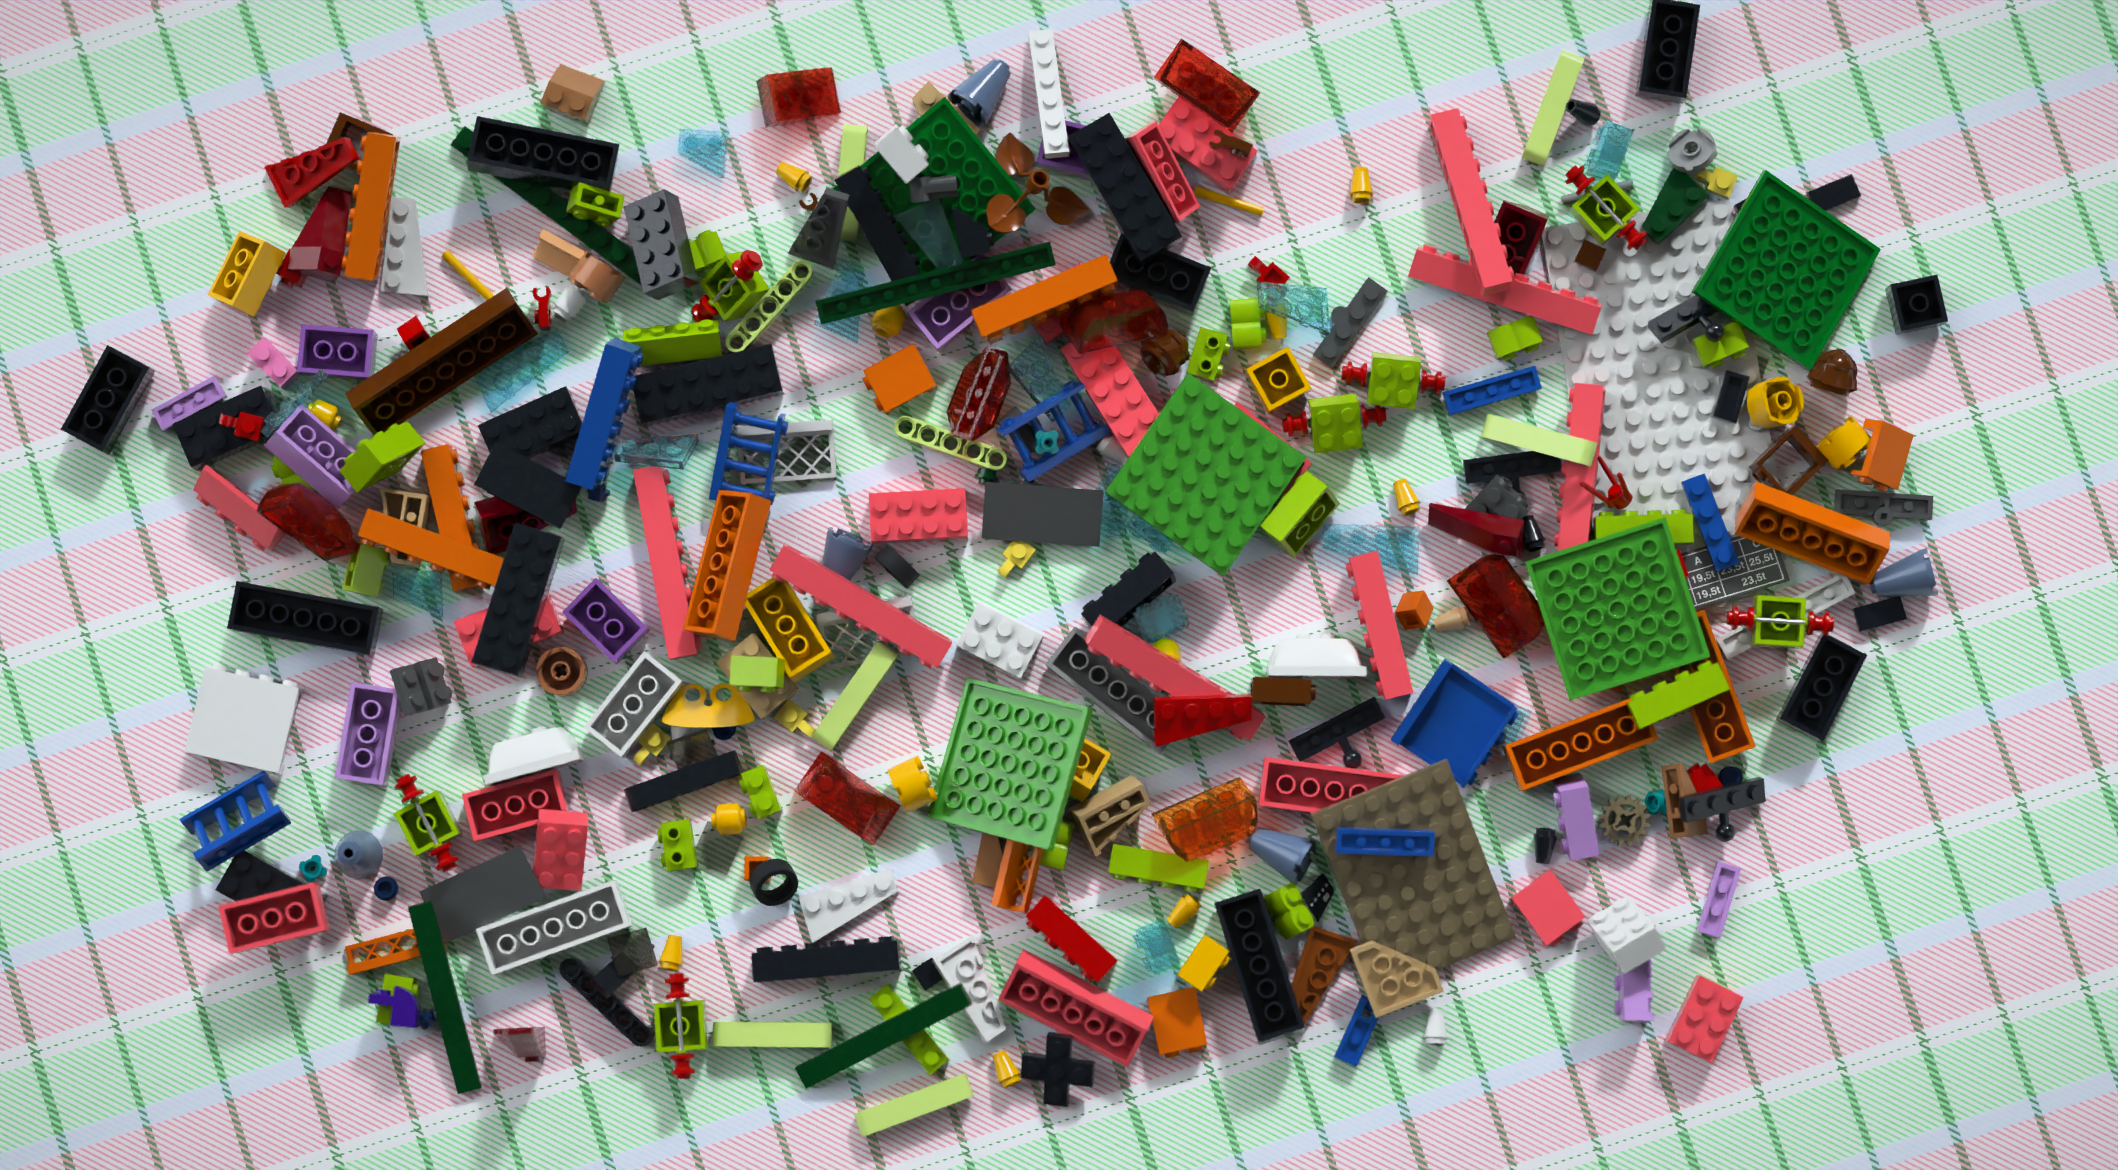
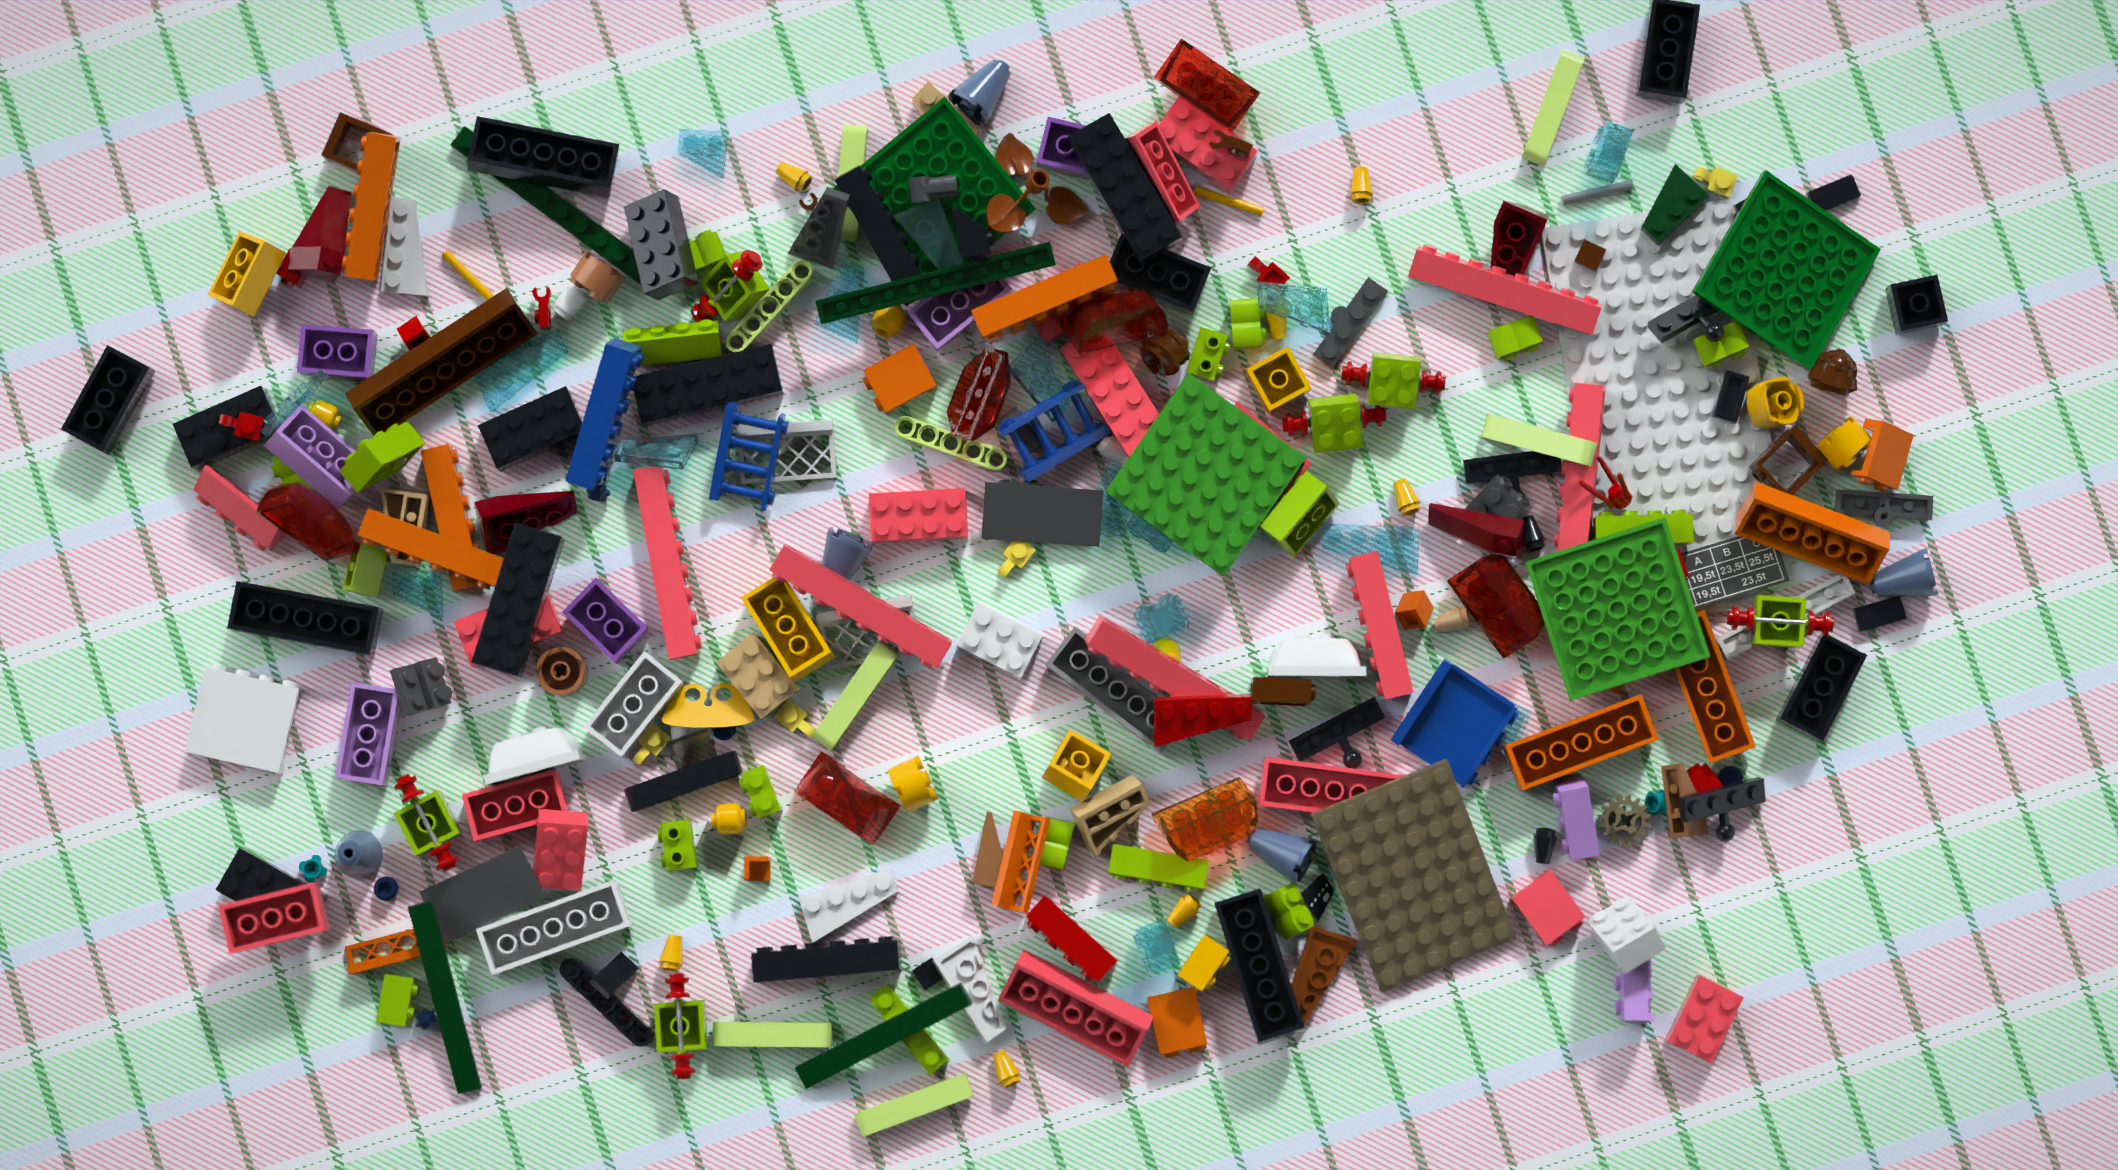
(189, 403): lavender plate -> none
(245, 835): blue fence -> none
(274, 363): bright pink brick -> none
(303, 174): red wing -> none
(404, 1005): dark purple brick -> none
(524, 1042): wedge -> none
(527, 485): black tile -> none
(557, 253): light nougat panel -> none
(572, 94): medium nougat slope -> none
(595, 204): lime brick -> none
(632, 952): clear smoke piece -> none
(727, 565): orange brick -> none
(757, 672): lime brick -> none
(781, 893): black tyre -> none
(798, 96): clear red slope -> none
(897, 566): black tyre -> none
(901, 153): white brick -> none
(986, 475): dark green plate -> none
(1010, 763): bright green plate -> none
(1040, 440): teal plate -> none
(1048, 93): white plate -> none
(1057, 1069): black plate -> none
(1134, 589): black brick -> none
(1356, 1034): blue plate -> none
(1384, 841): blue plate -> none
(1393, 978): tan plate -> none
(1435, 1029): white cone -> none
(1470, 202): coral brick -> none
(1492, 390): blue plate -> none
(1584, 112): black cone -> none
(1604, 209): lime brick -> none
(1678, 695): lime brick -> none
(1696, 161): light grey plate -> none
(1710, 522): blue plate -> none
(1718, 899): lavender plate -> none

